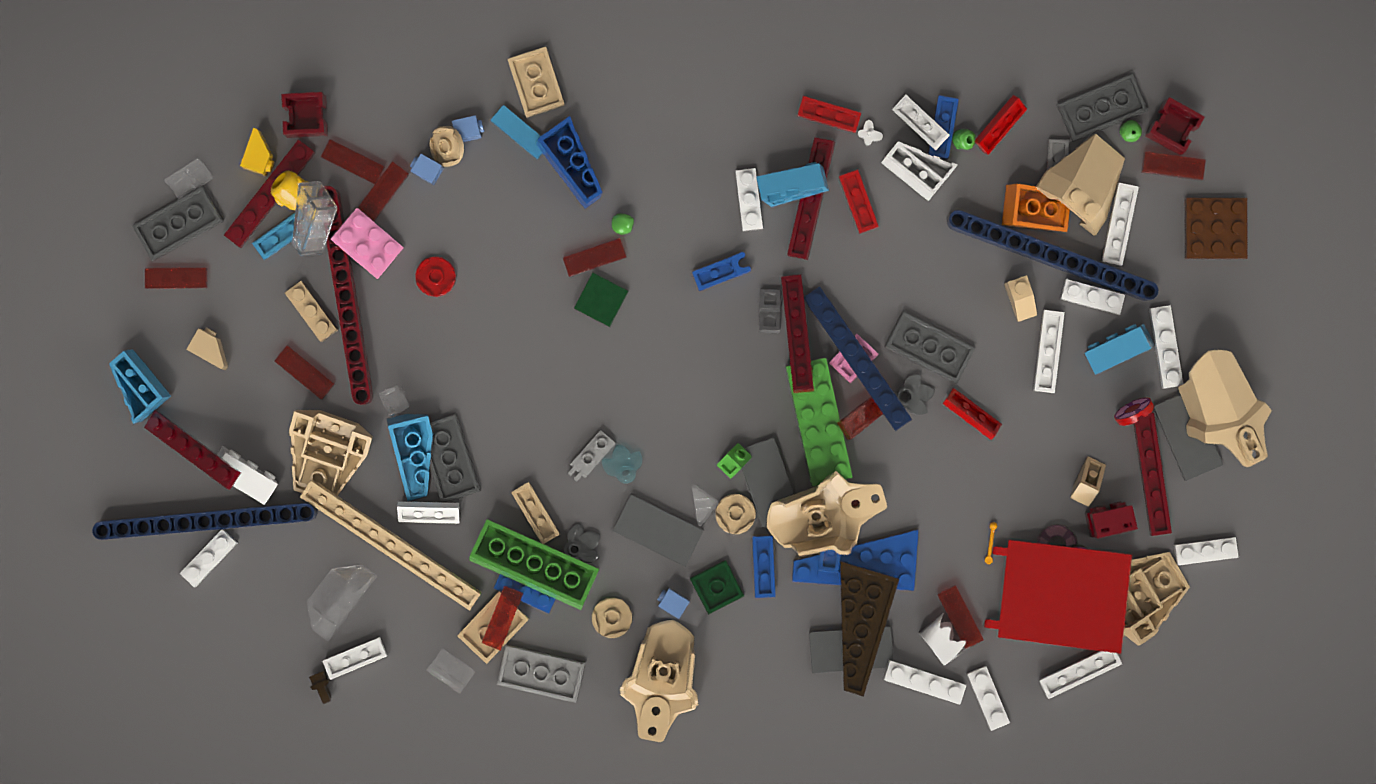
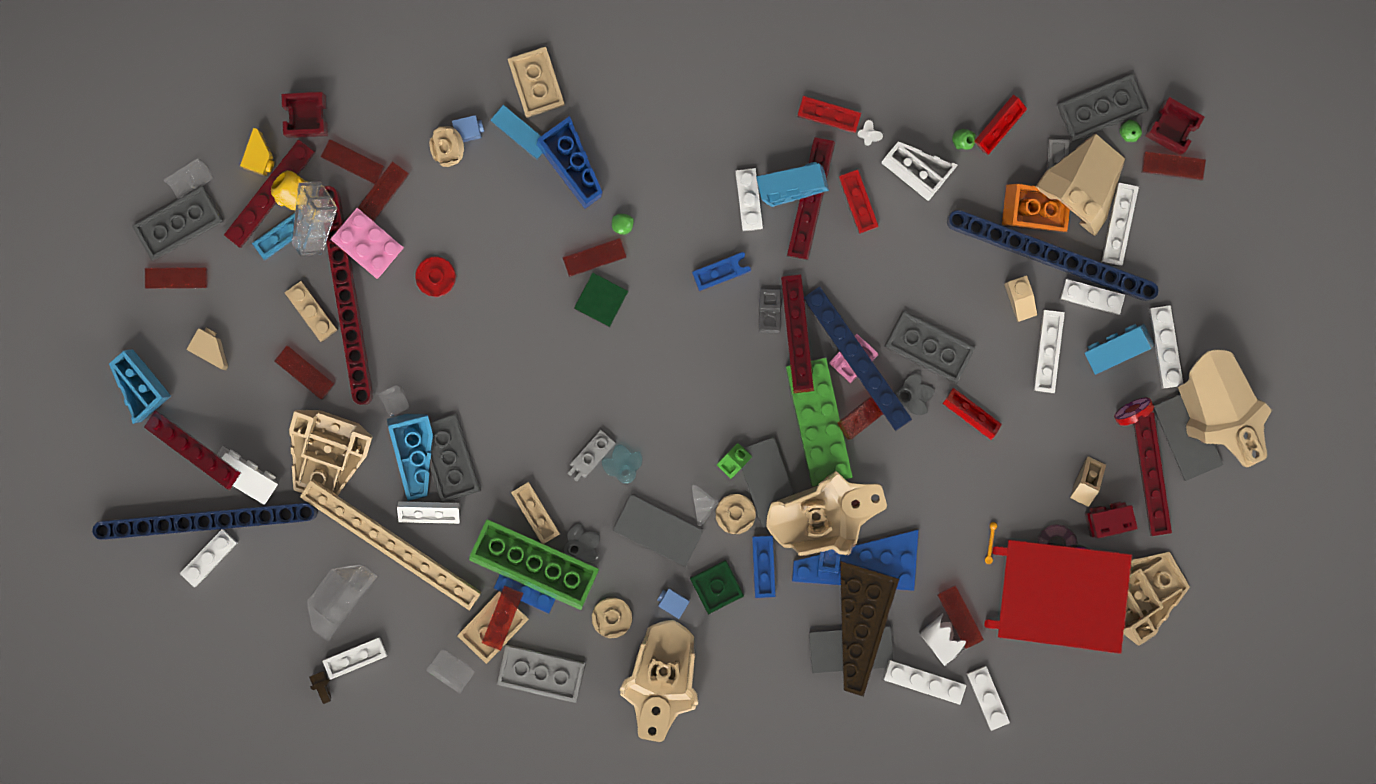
(426, 169): medium blue brick -> none
(920, 122): white plate -> none
(945, 117): blue plate -> none
(1079, 672): white plate -> none
(1206, 551): white plate -> none
(1216, 228): reddish brown plate -> none

